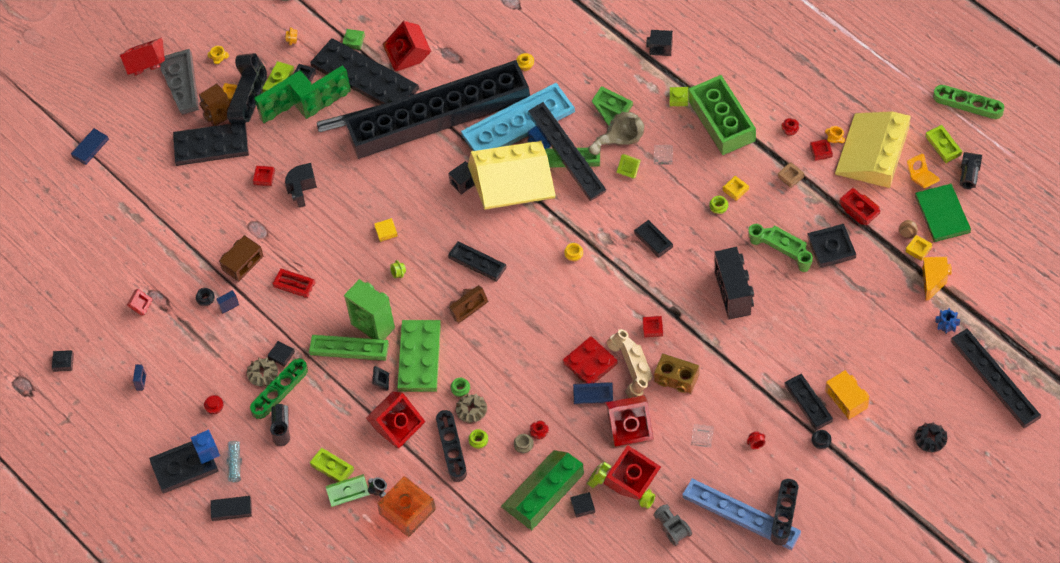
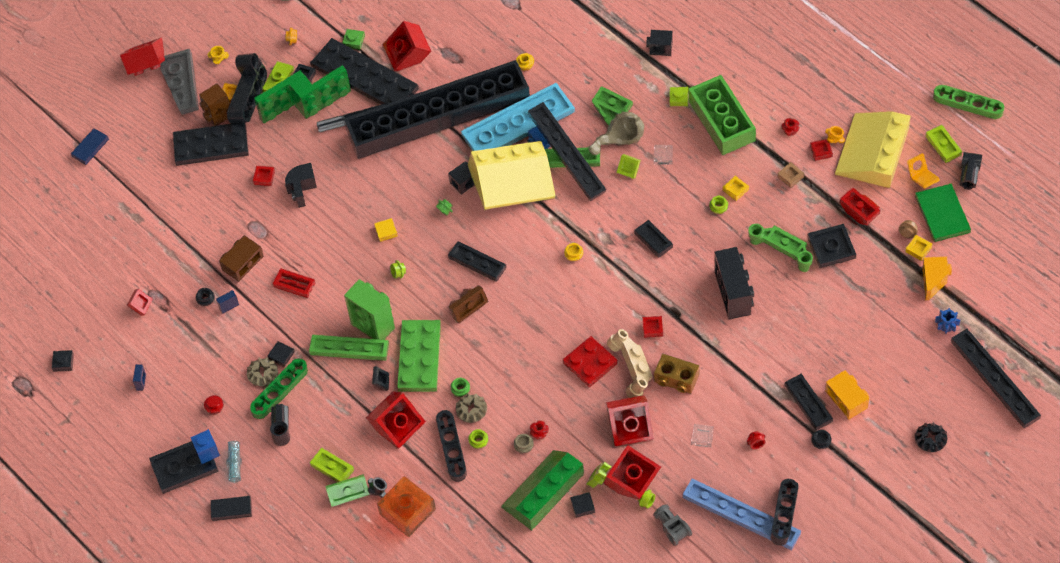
(444, 206): none -> bright green plate
(593, 393): dark blue tile -> none

